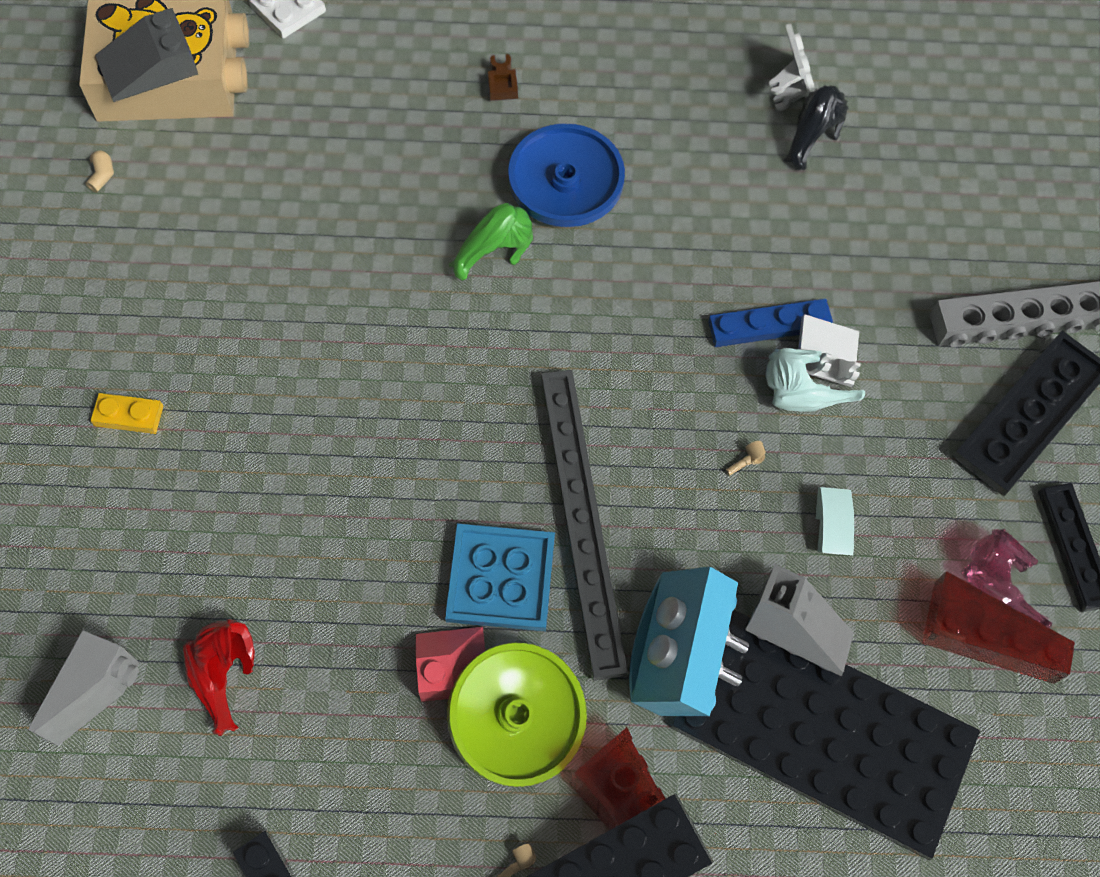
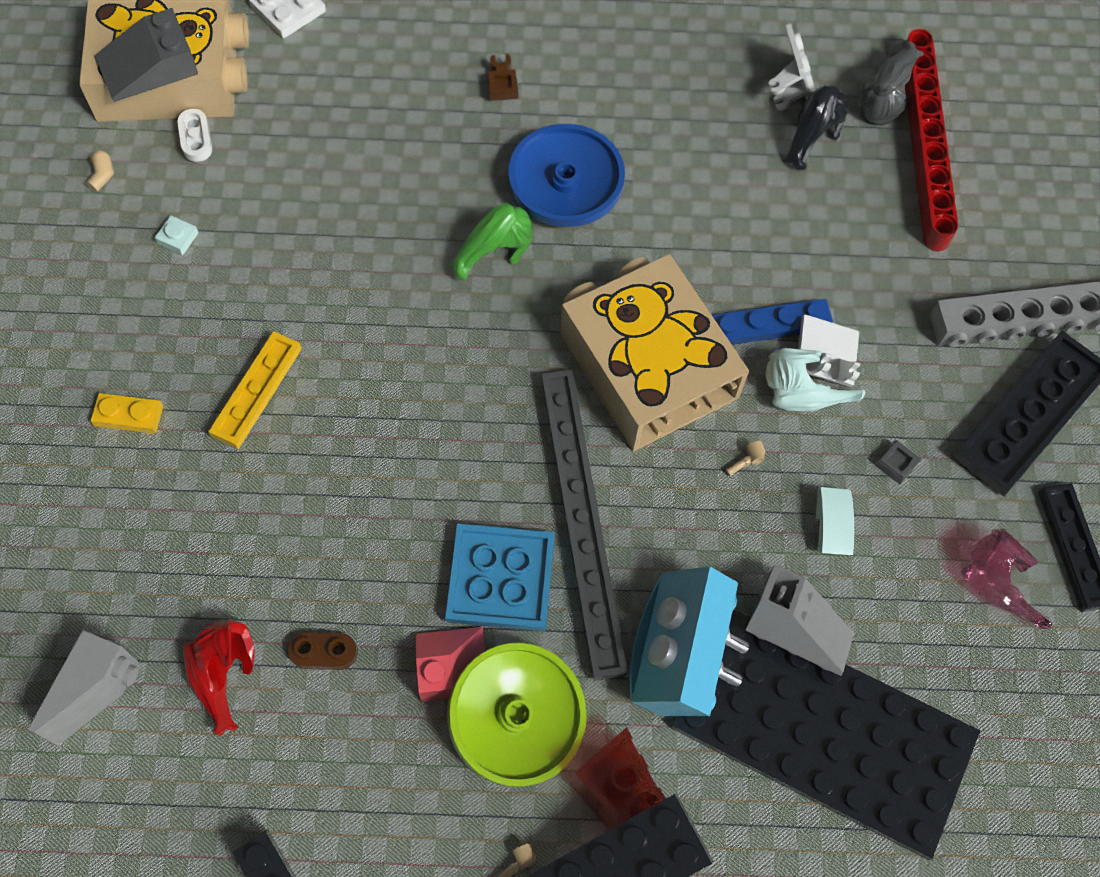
(176, 235): none -> light aqua plate
(194, 137): none -> white plate
(255, 390): none -> yellow plate
(321, 651): none -> reddish brown plate
(651, 350): none -> brick
(884, 95): none -> dark grey hair
(898, 461): none -> dark grey tile
(930, 147): none -> red beam
(992, 632): clear red wedge -> none

